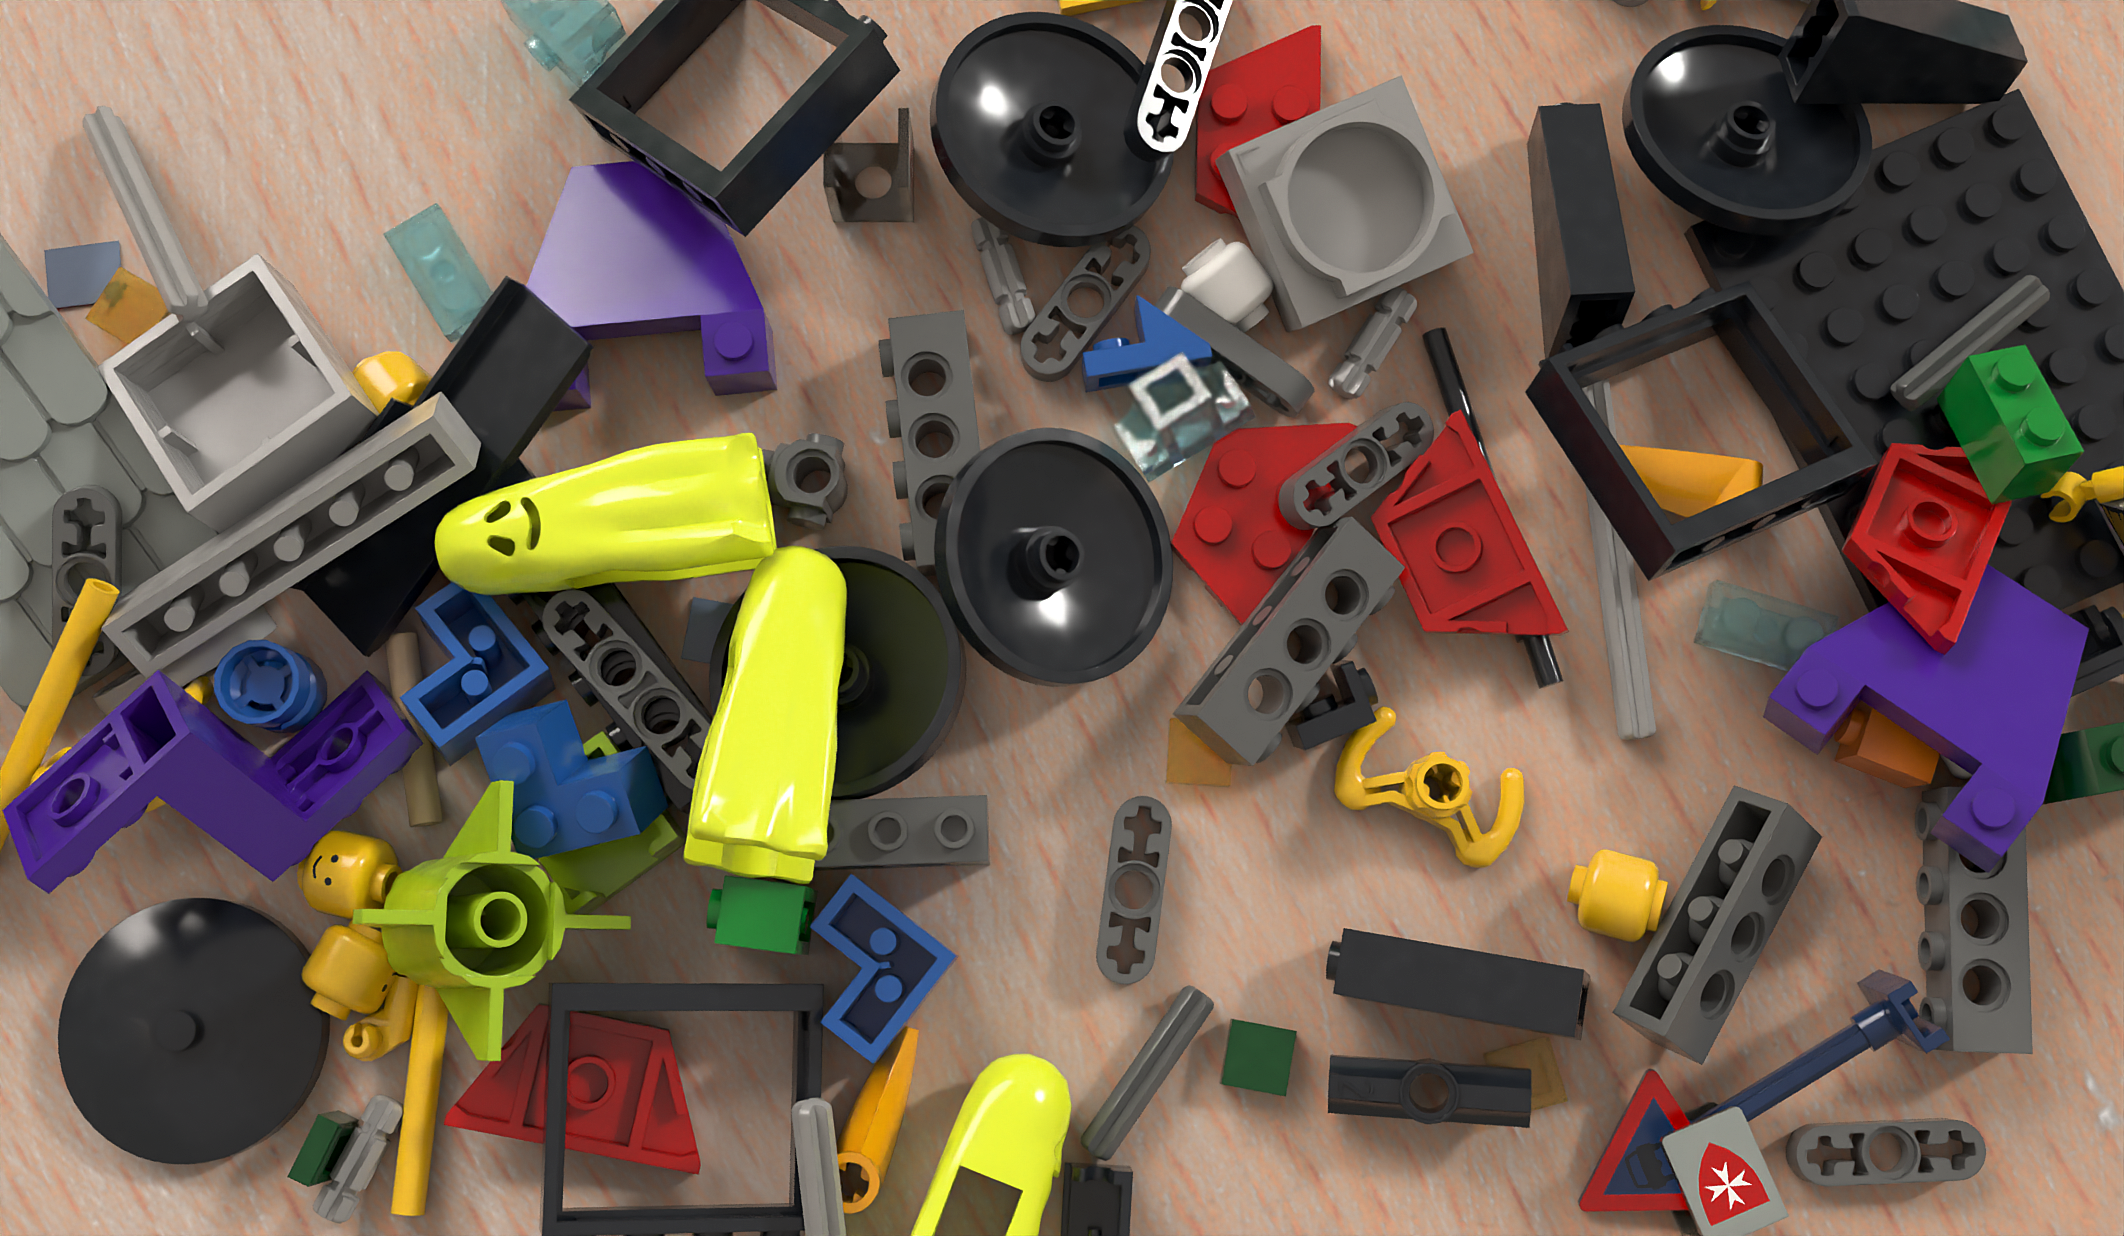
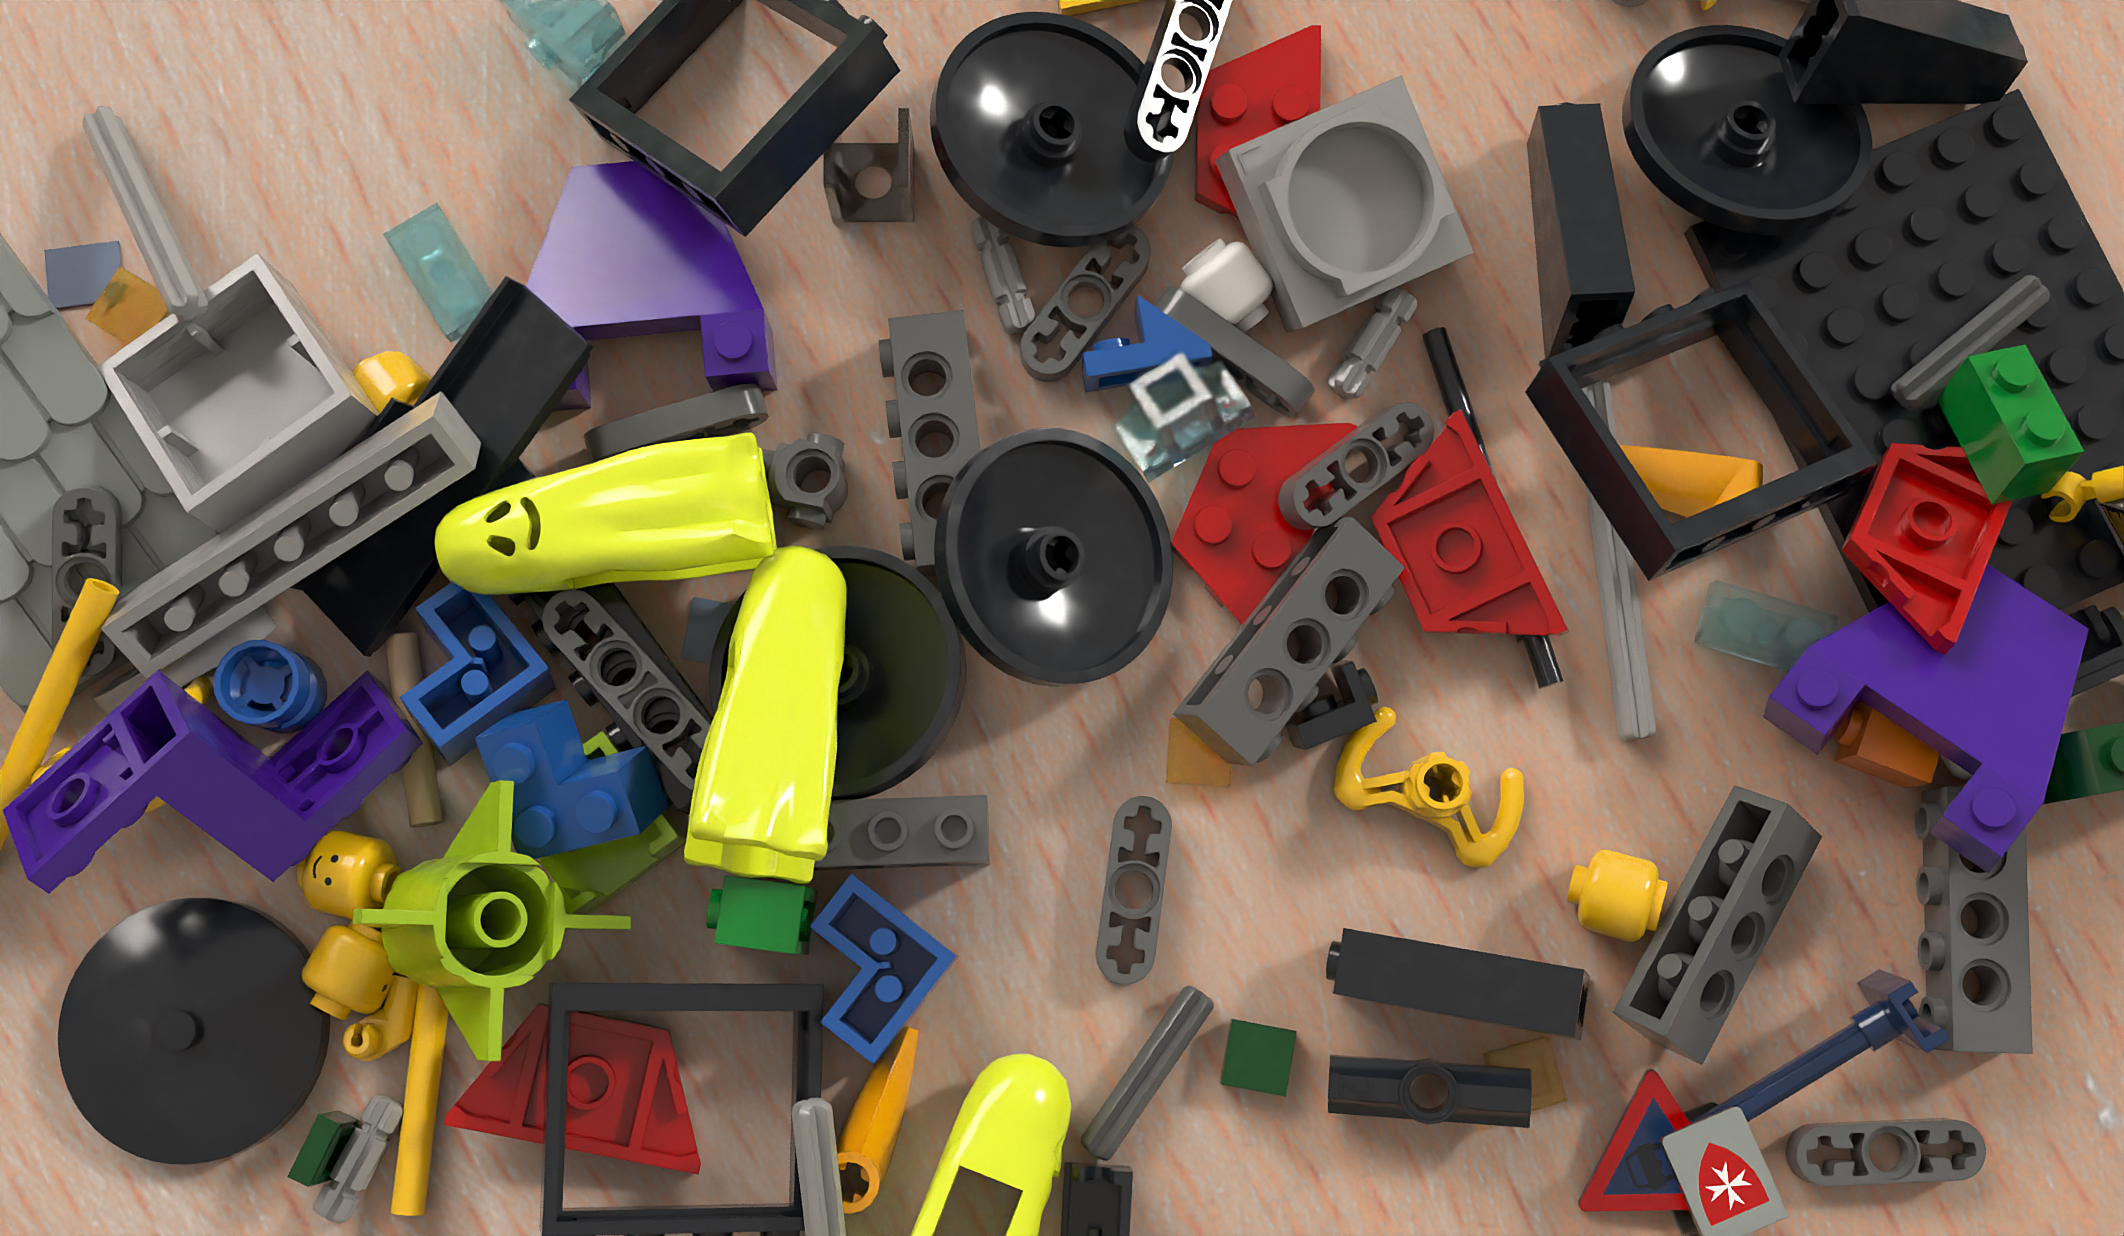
(695, 418): none -> dark grey beam

